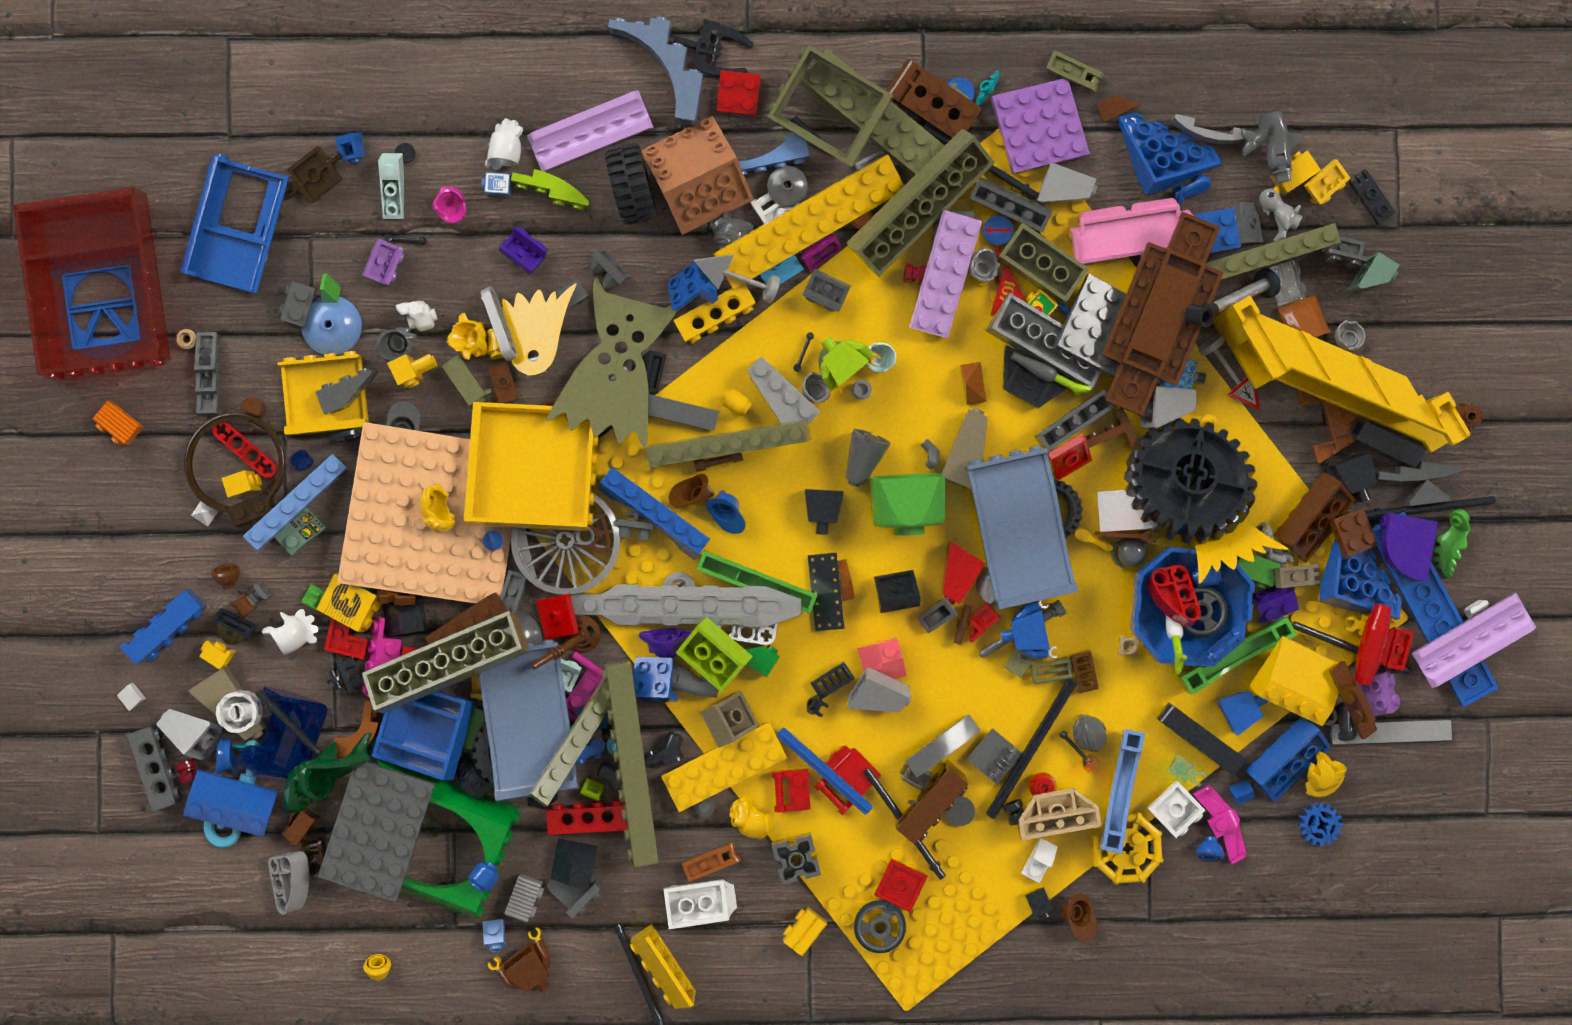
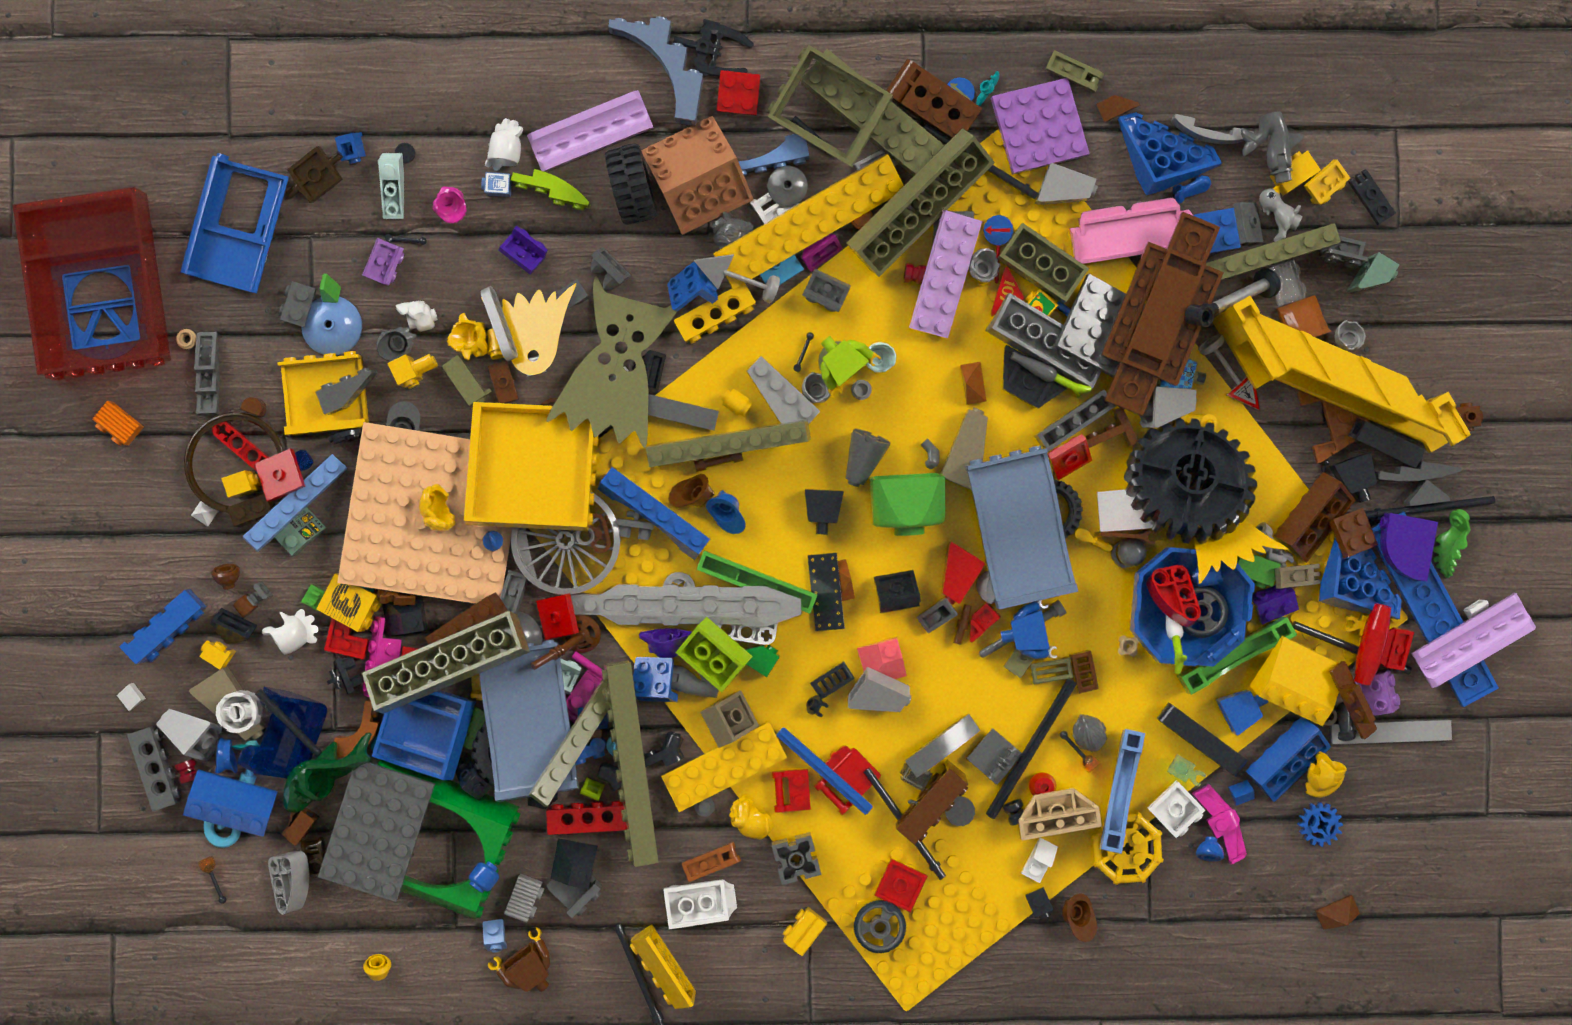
(207, 865): none -> hinge
(280, 475): none -> plate
(1011, 204): dark grey brick -> none
(1338, 913): none -> reddish brown slope

